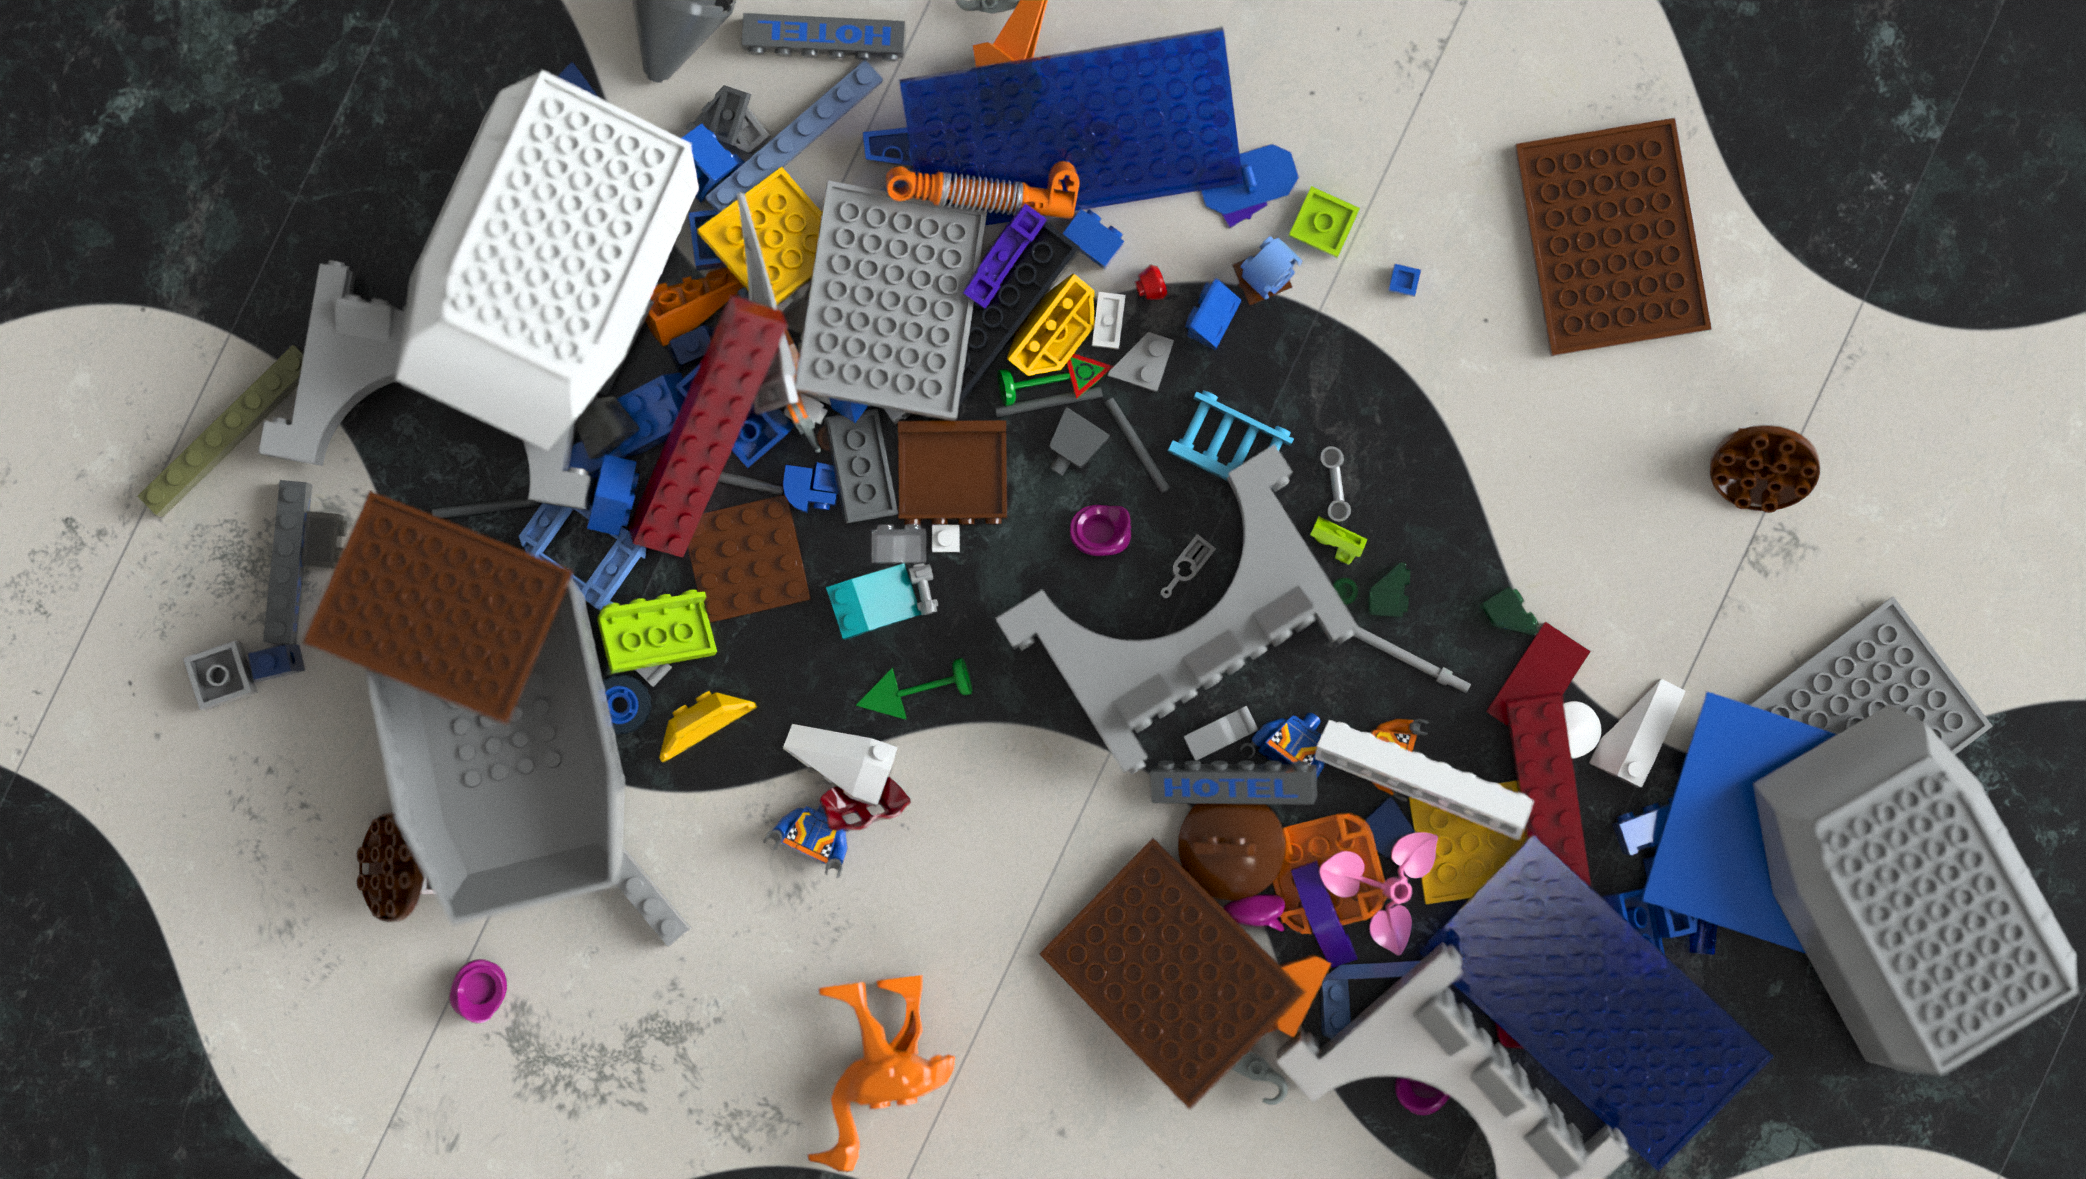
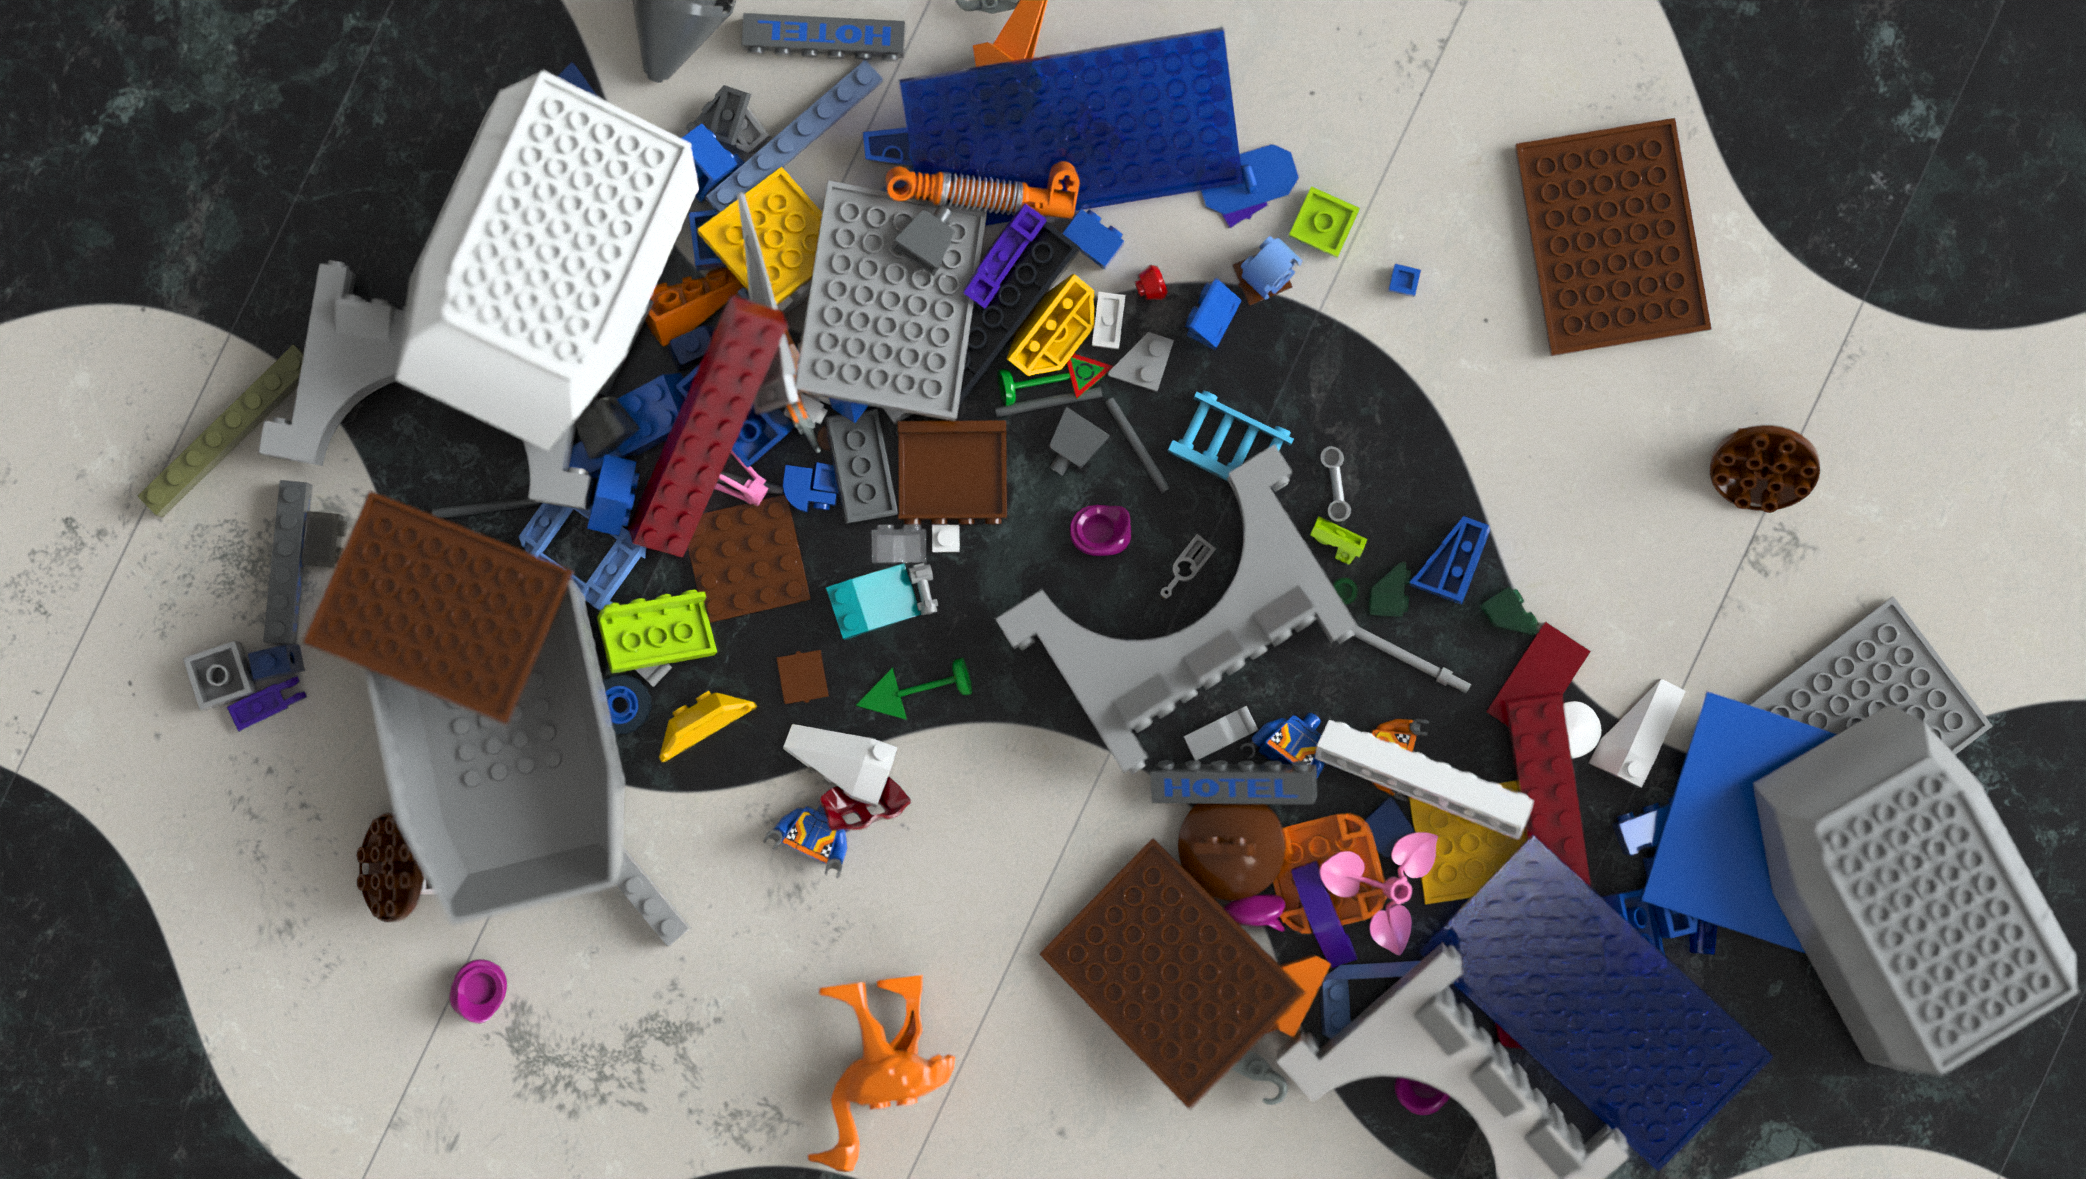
(263, 704): none -> dark purple hinge
(751, 492): none -> bright pink plant
(802, 677): none -> reddish brown piece
(926, 239): none -> dark grey torso
(1454, 562): none -> blue wedge

